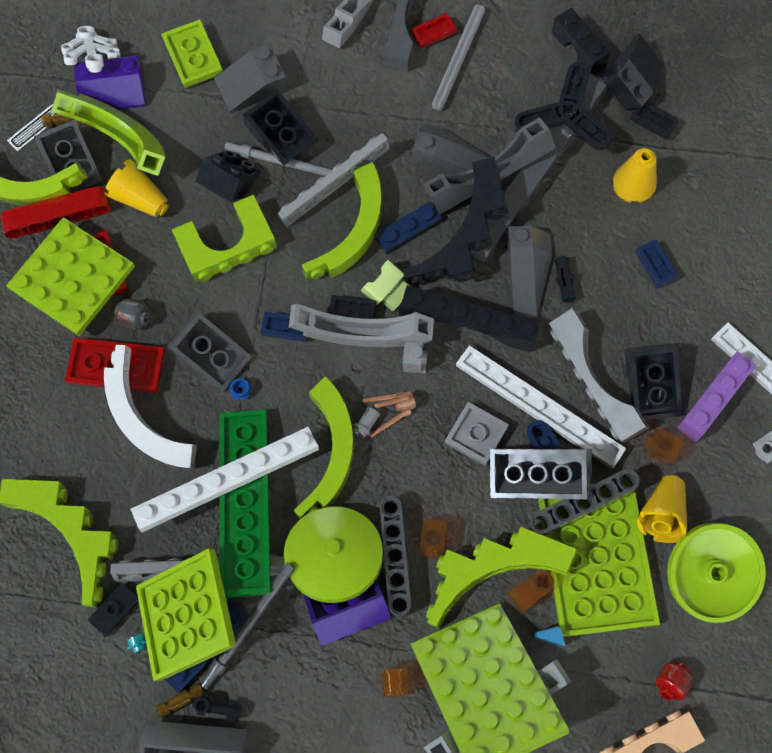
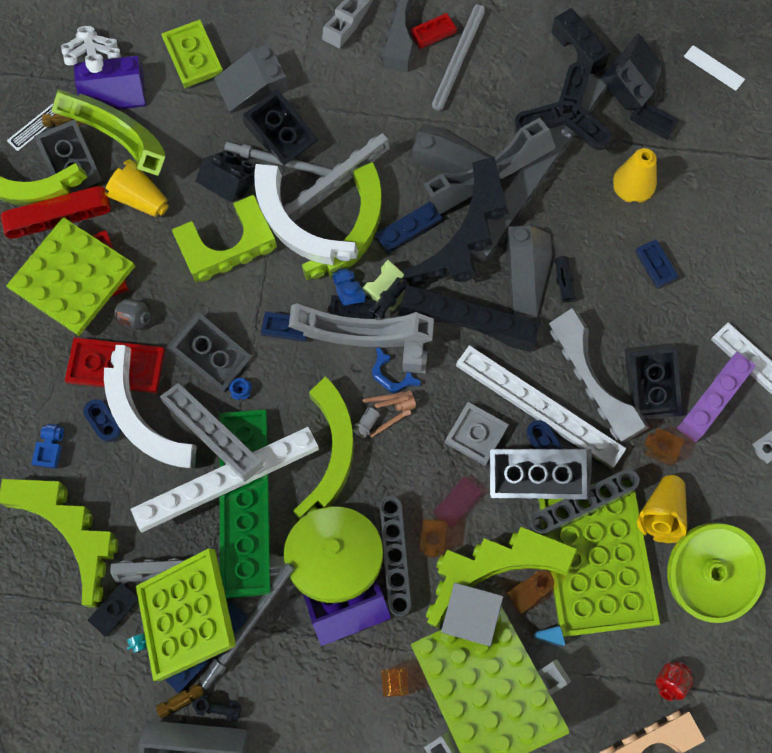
(48, 453): none -> blue plate
(101, 422): none -> dark blue plate
(212, 432): none -> light grey plate
(303, 243): none -> white arch
(348, 290): none -> blue plate
(384, 381): none -> blue helmet
(387, 298): none -> black pin
(457, 502): none -> clear pink tile
(472, 614): none -> light grey tile
(714, 67): none -> white sticker

